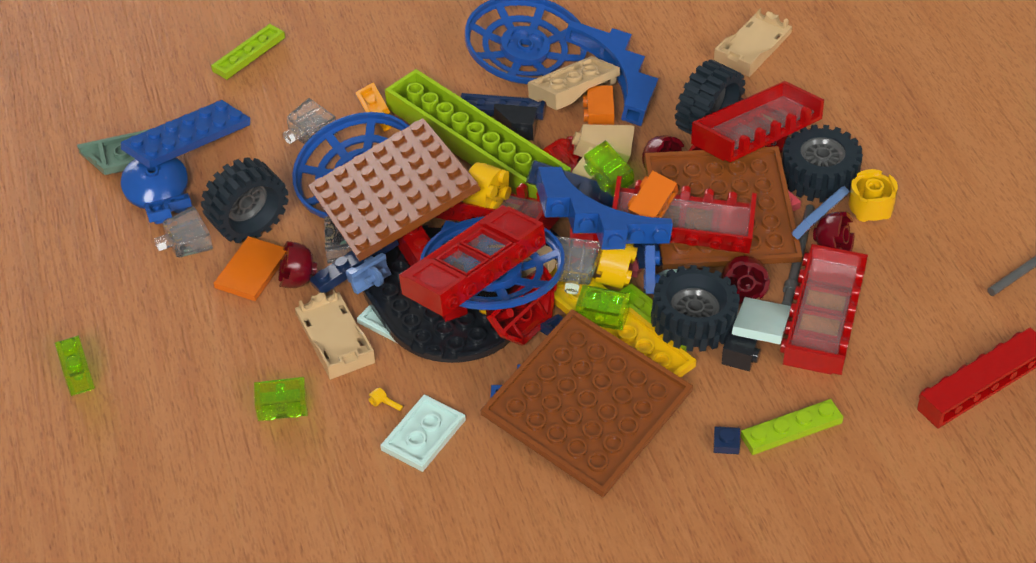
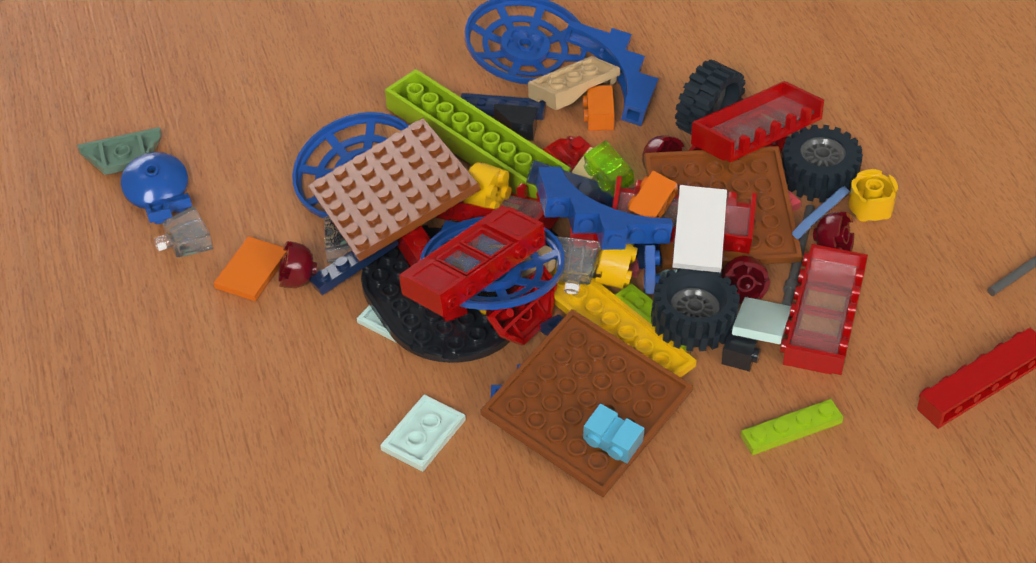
(74, 365): clear neon green brick -> none
(185, 133): blue plate -> none
(244, 199): black wheel -> none
(248, 51): lime plate -> none
(280, 399): clear neon green brick -> none
(306, 121): clear torso -> none
(335, 334): tan piece -> none
(369, 273): medium blue hips -> none
(373, 101): light orange plate -> none
(378, 396): yellow hand -> none
(604, 306): clear neon green brick -> none
(612, 434): none -> medium azure brick
(618, 136): tan slope -> none
(700, 228): none -> white tile
(726, 440): dark blue plate -> none
(753, 43): tan piece -> none

